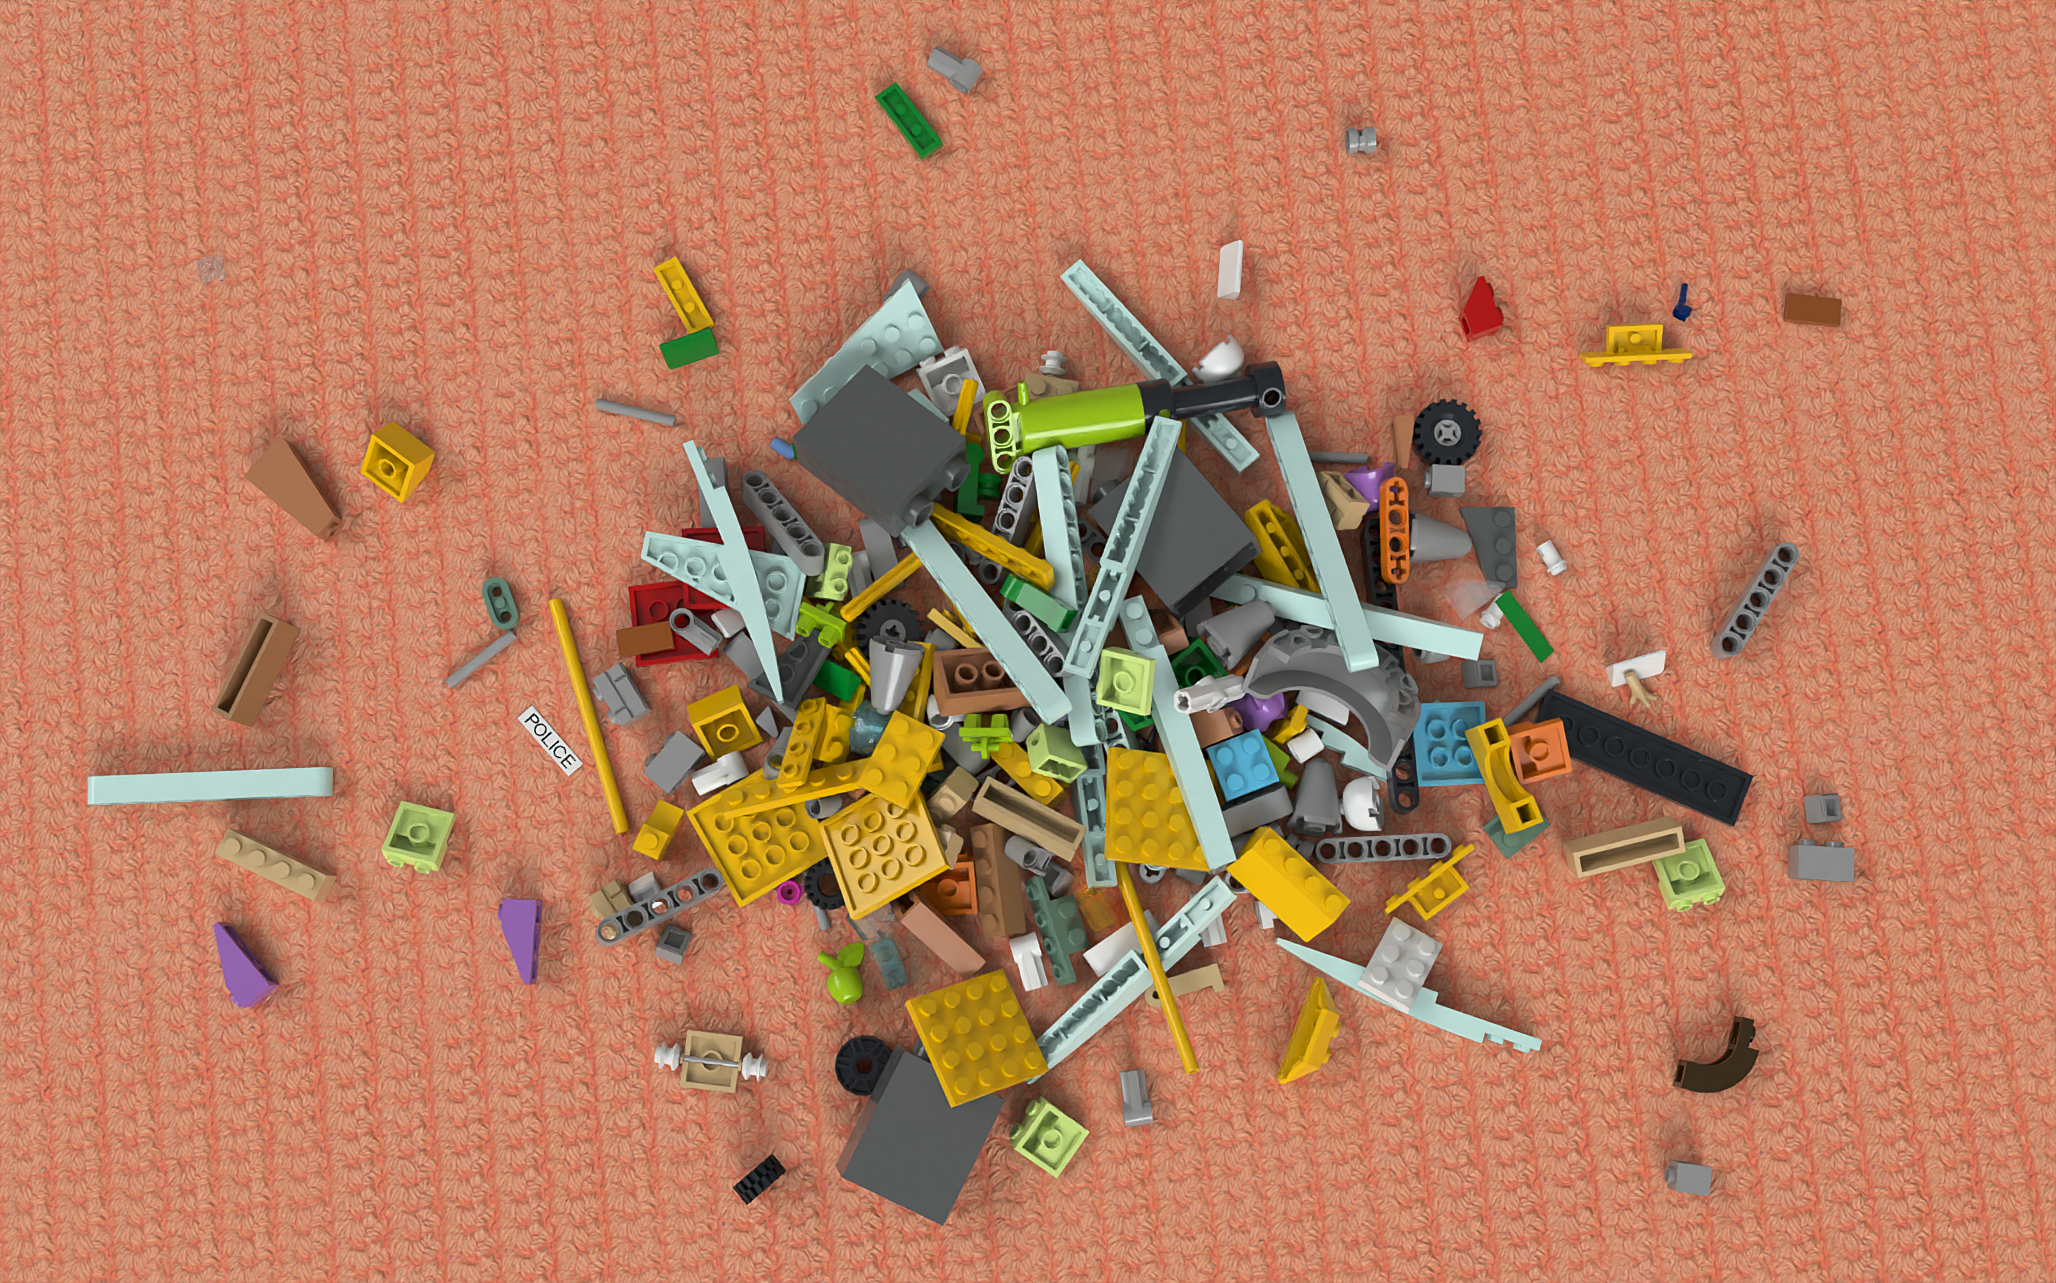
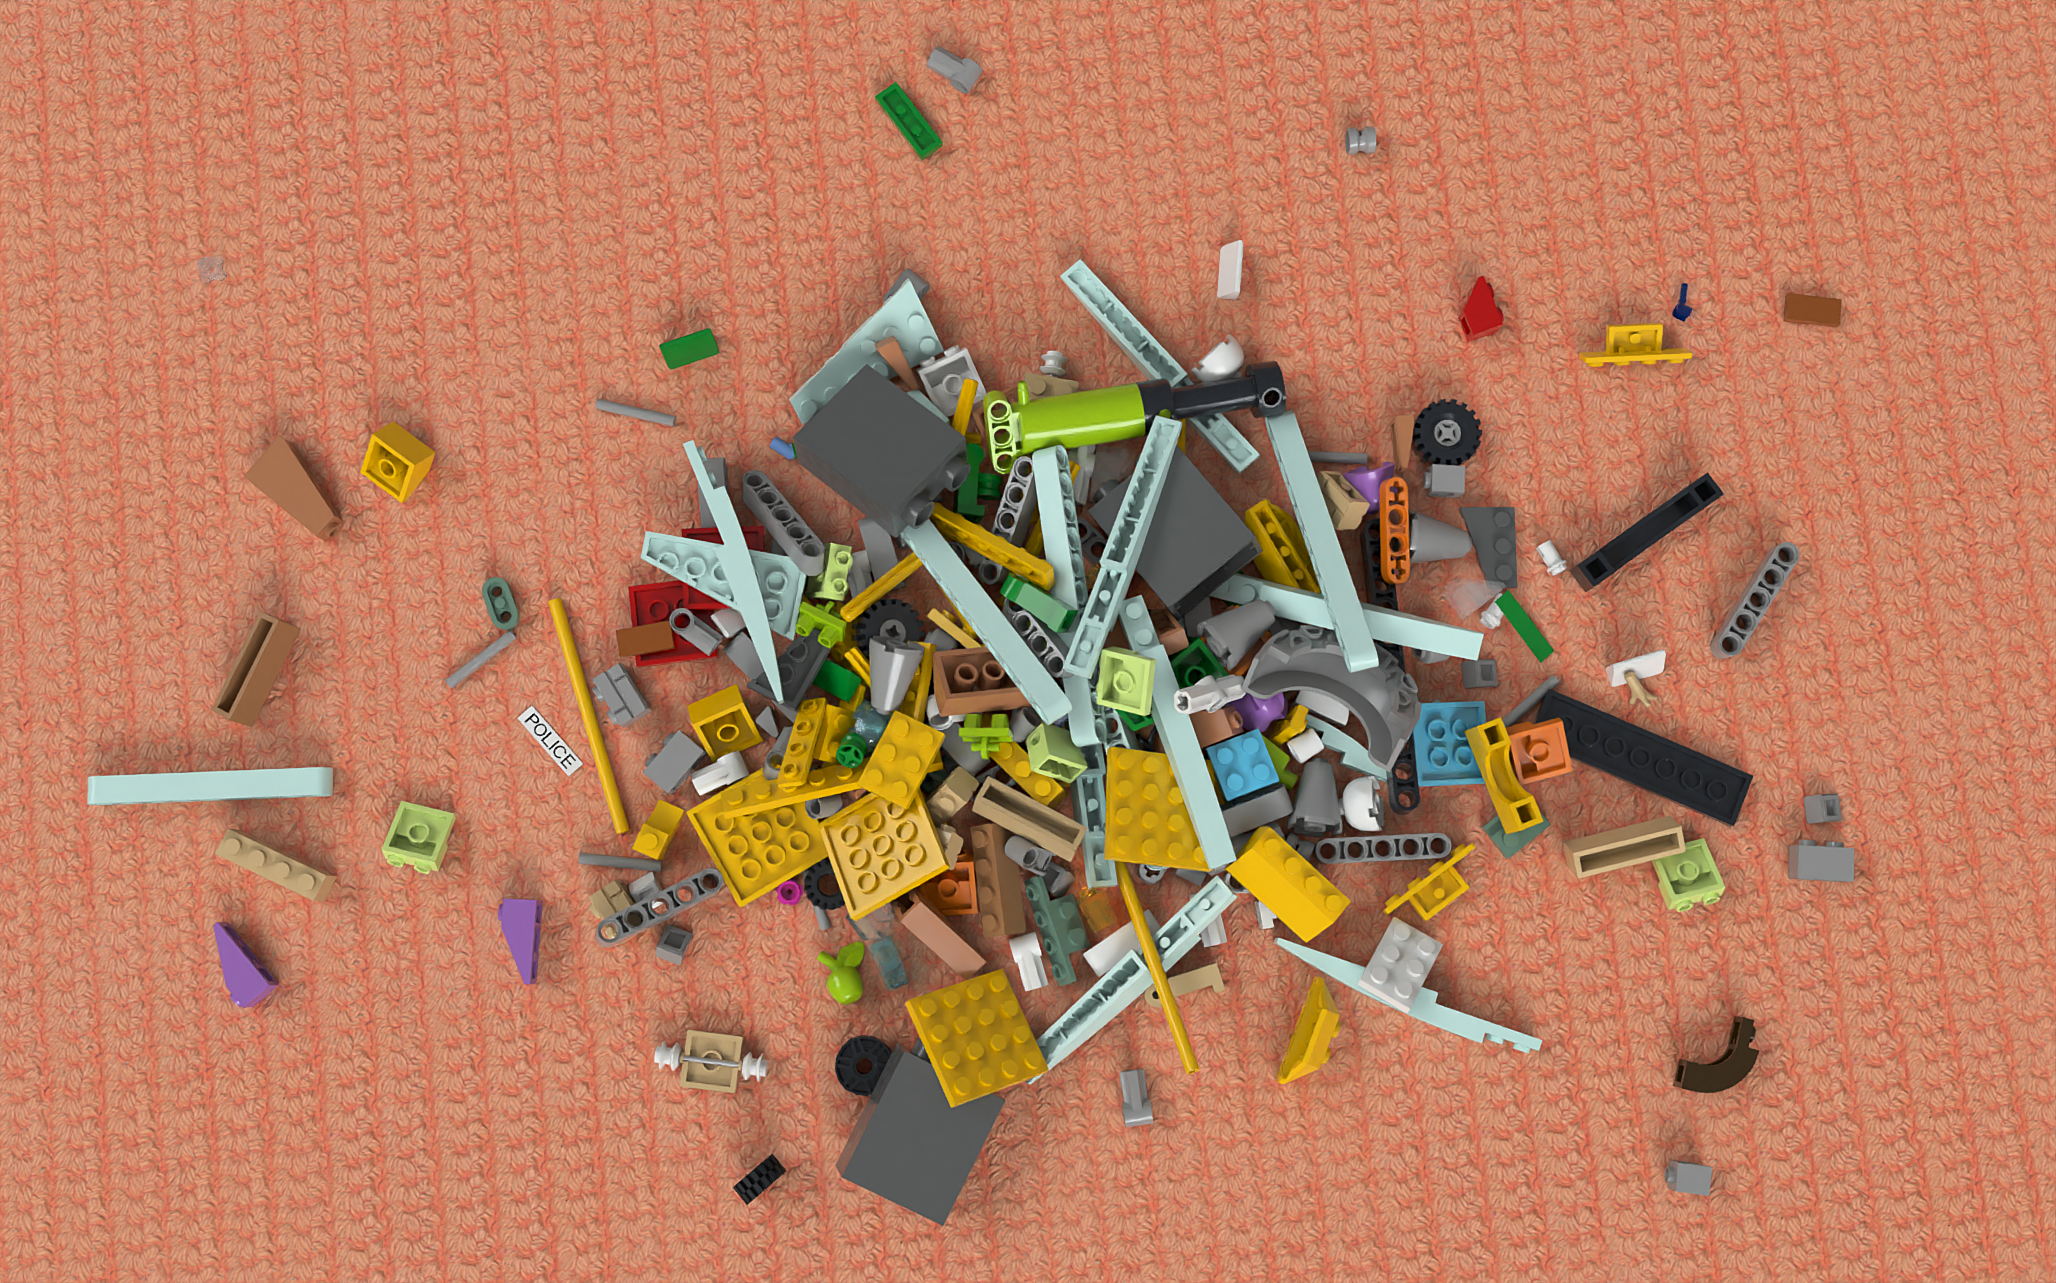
(620, 862): none -> light grey bar
(683, 296): yellow plate -> none
(851, 757): none -> green wheel
(892, 353): none -> nougat slope
(1047, 1136): yellowish green plate -> none
(1646, 532): none -> black arch

